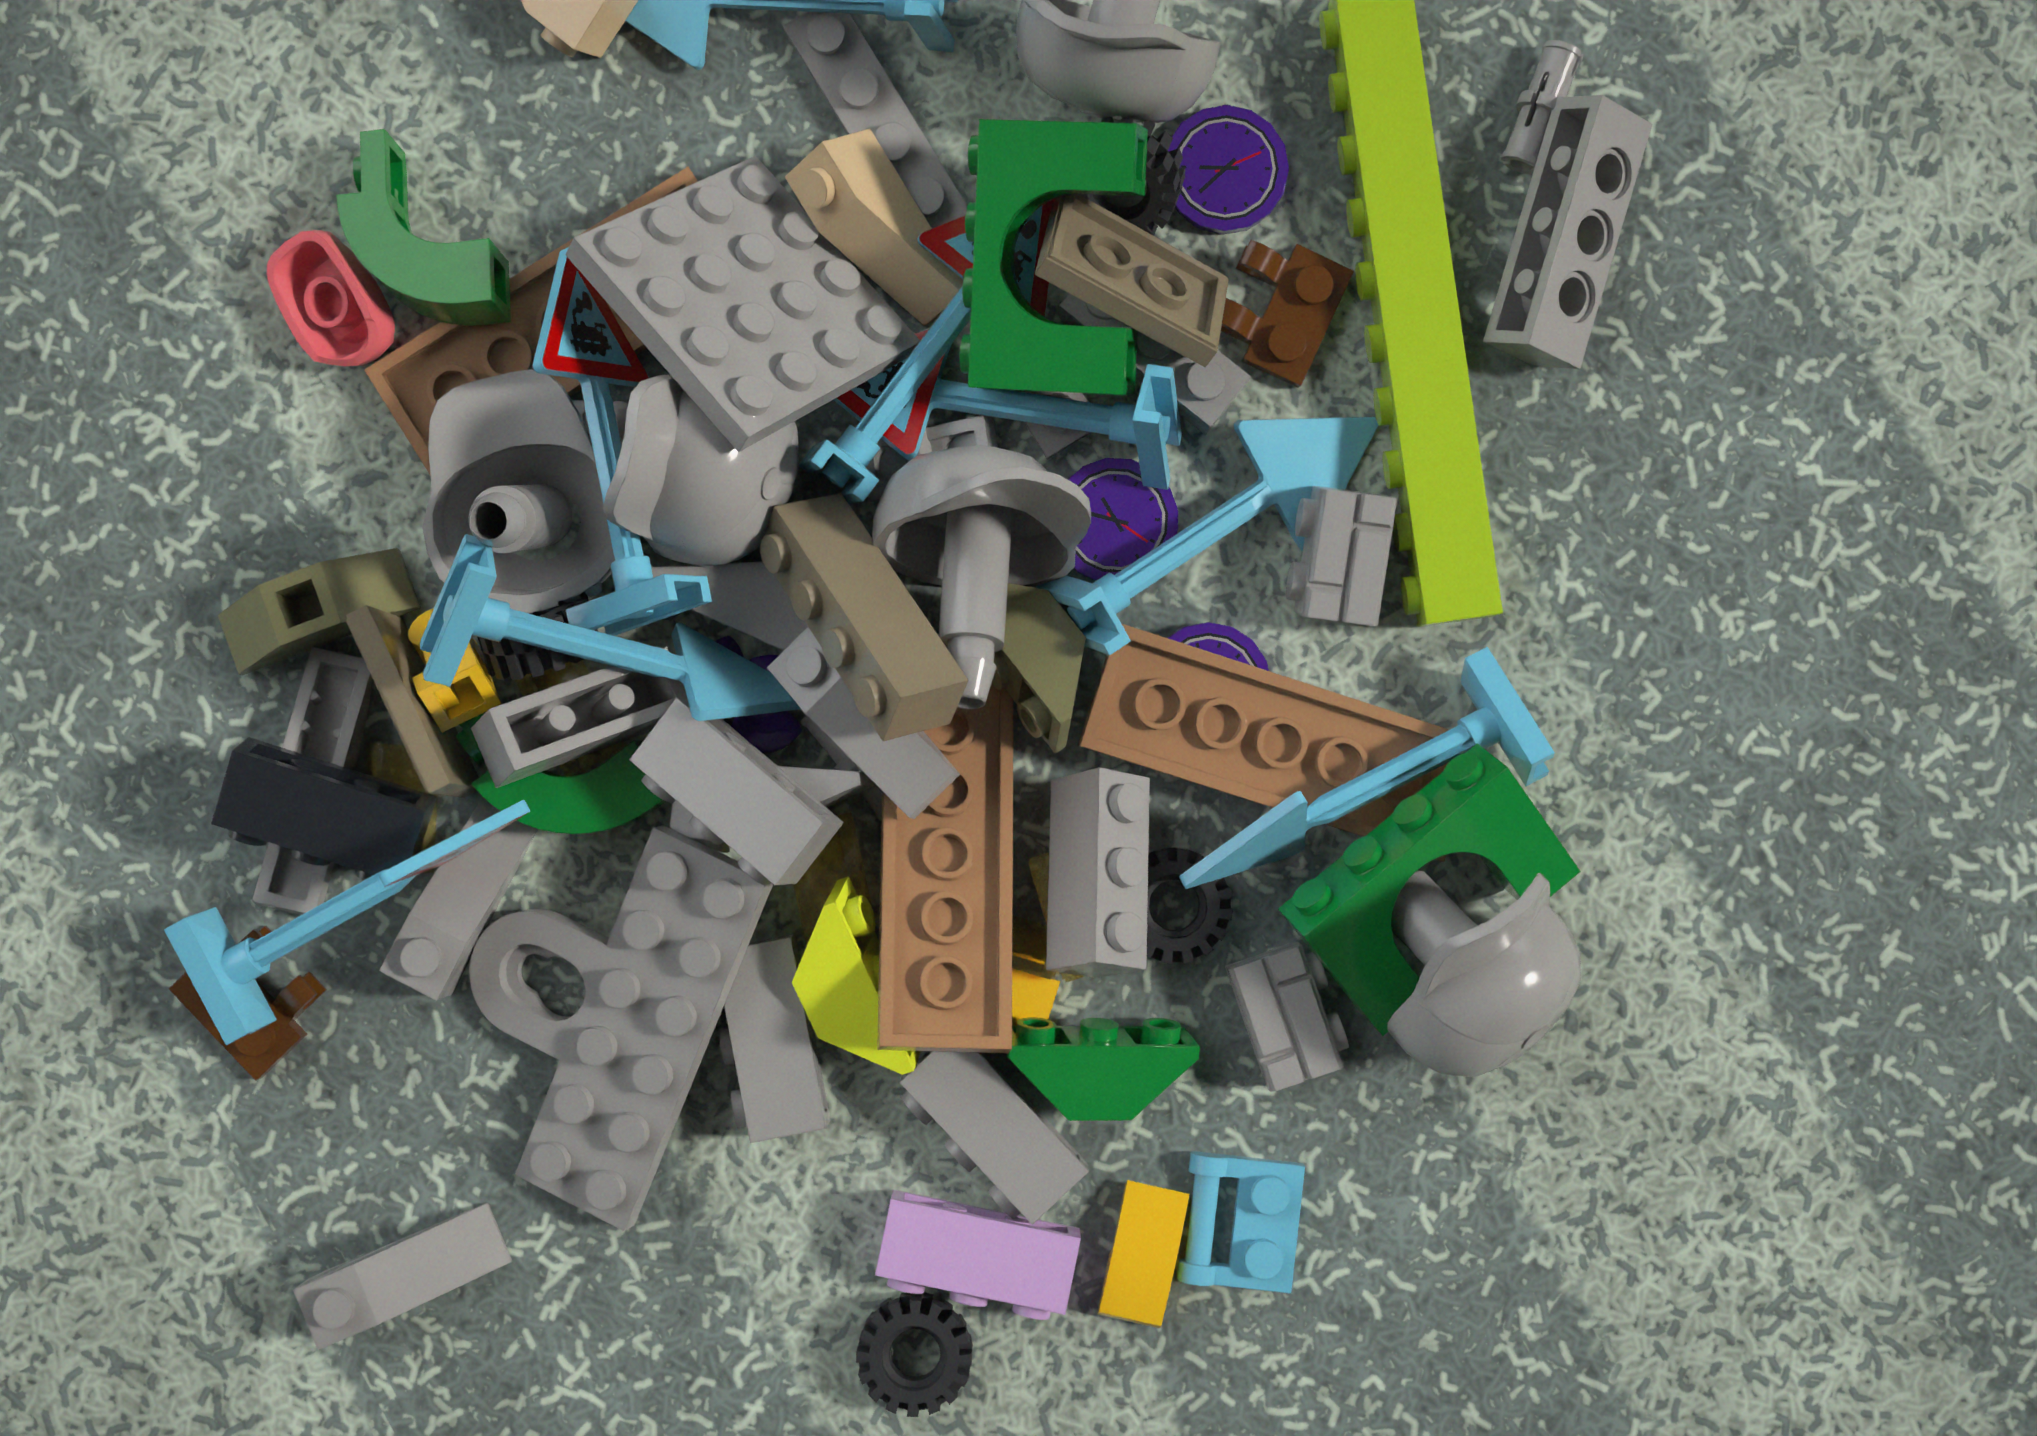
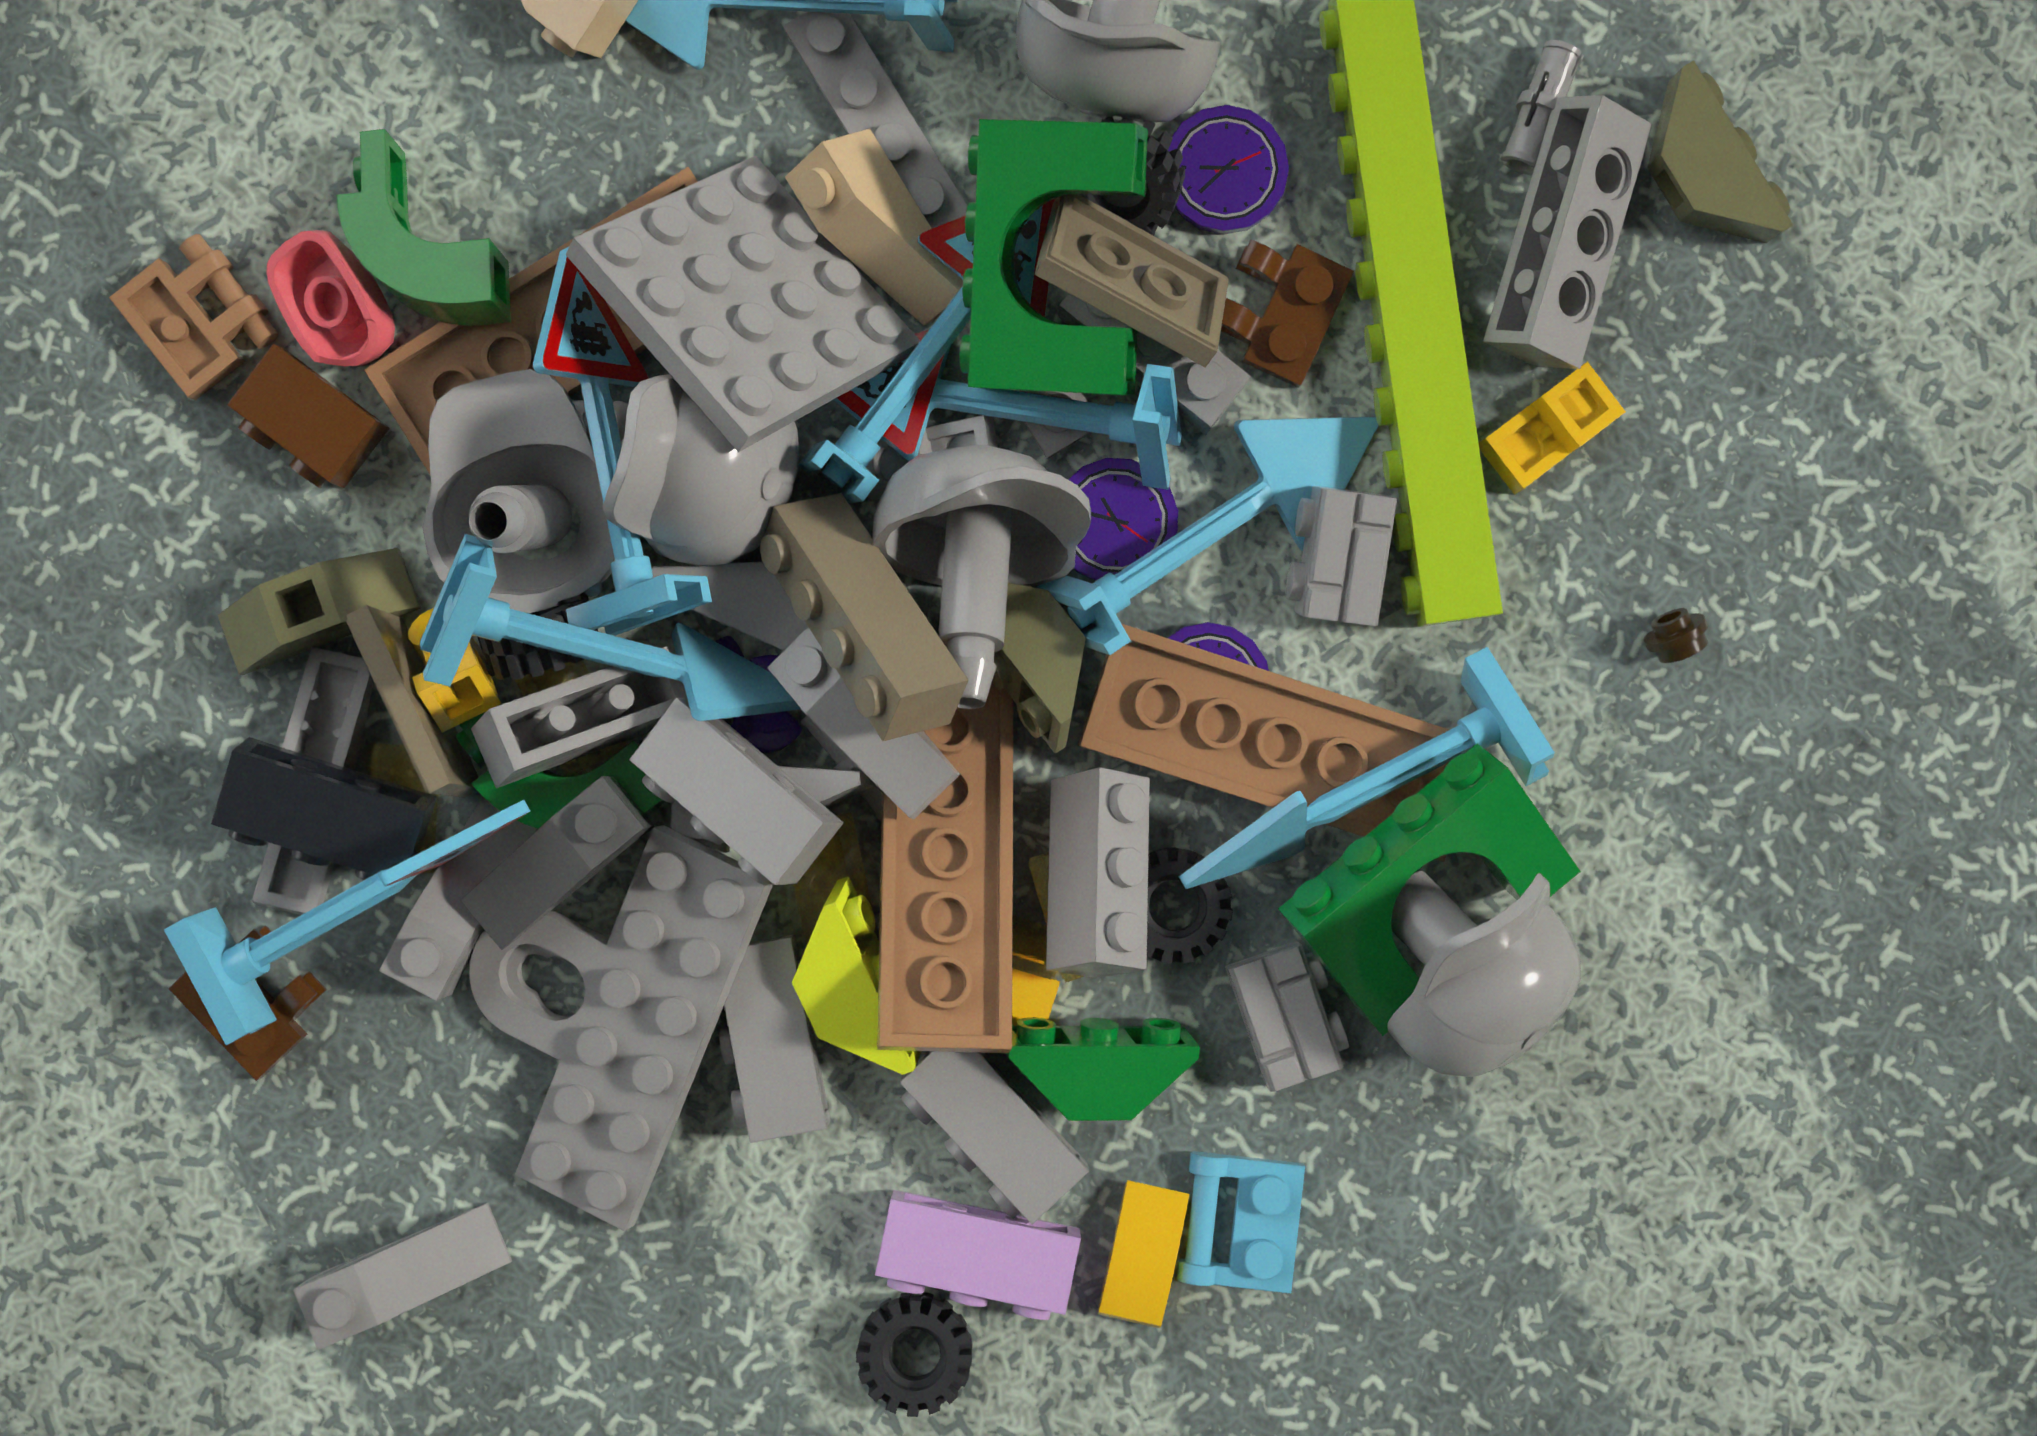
(179, 329): none -> medium nougat plate
(307, 417): none -> reddish brown brick
(557, 860): none -> dark grey slope
(1561, 423): none -> yellow slope
(1677, 635): none -> dark brown plate
(1710, 165): none -> olive slope

